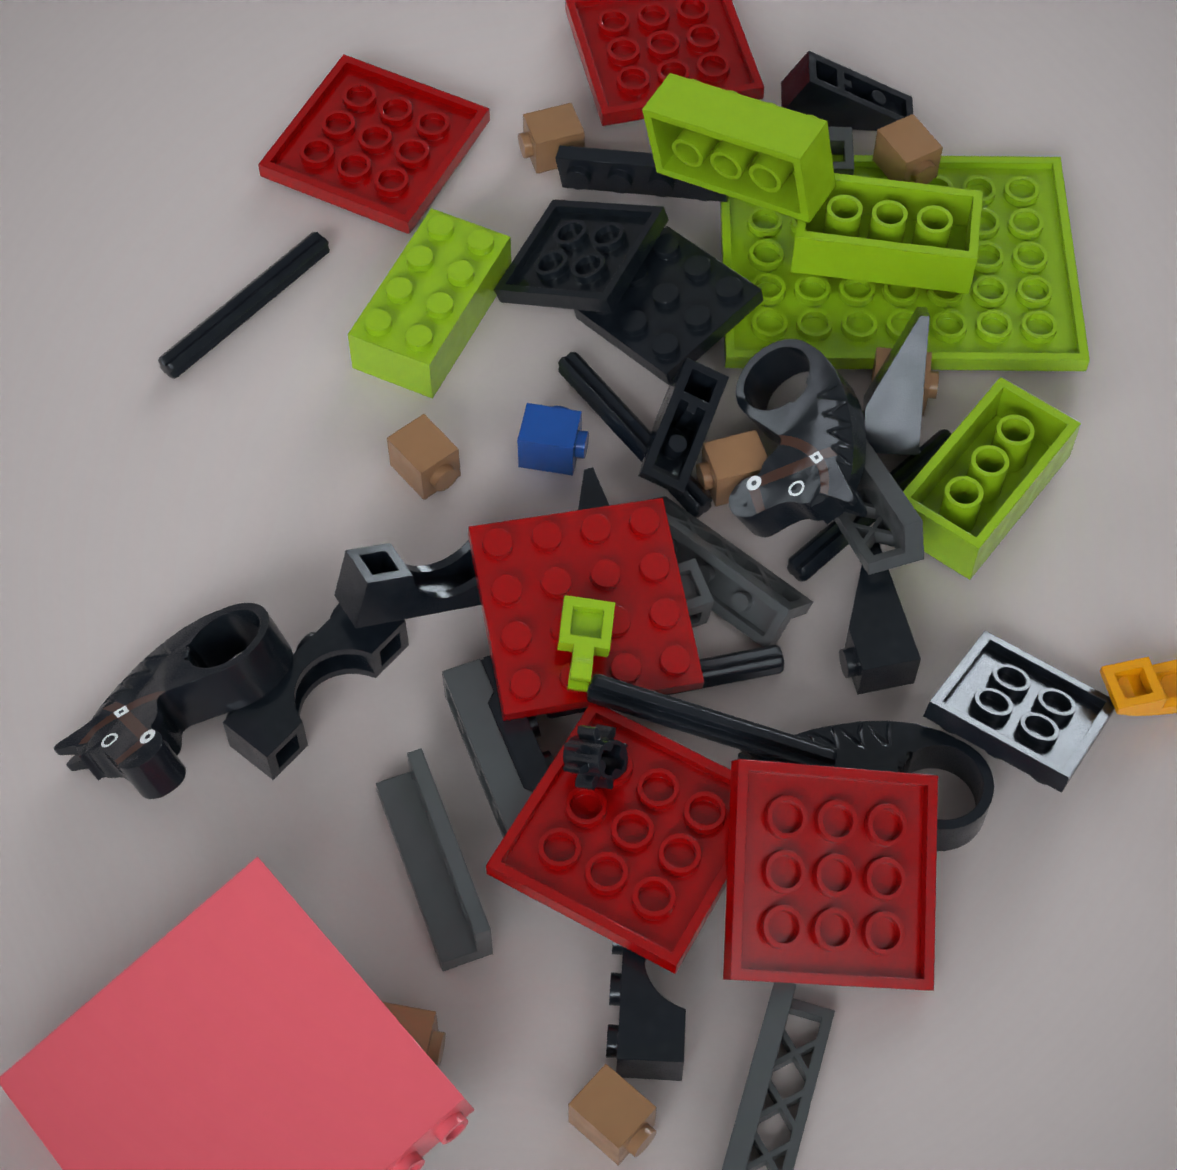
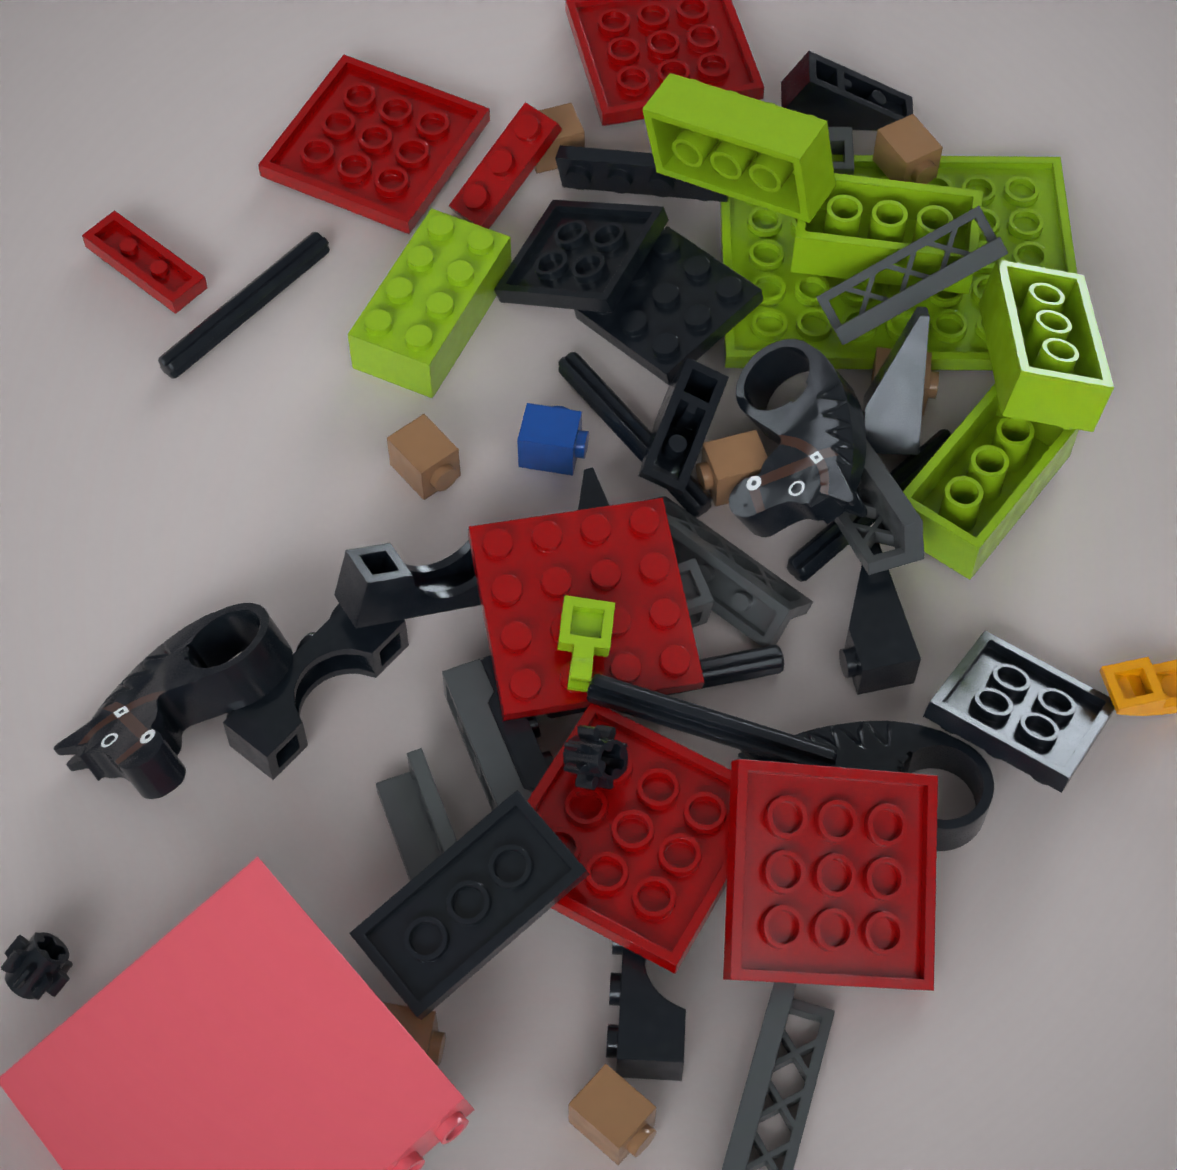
(36, 966): none -> black gear
(145, 261): none -> red plate
(469, 904): none -> black plate
(505, 166): none -> red plate
(923, 289): none -> dark grey fence
(1045, 346): none -> lime brick

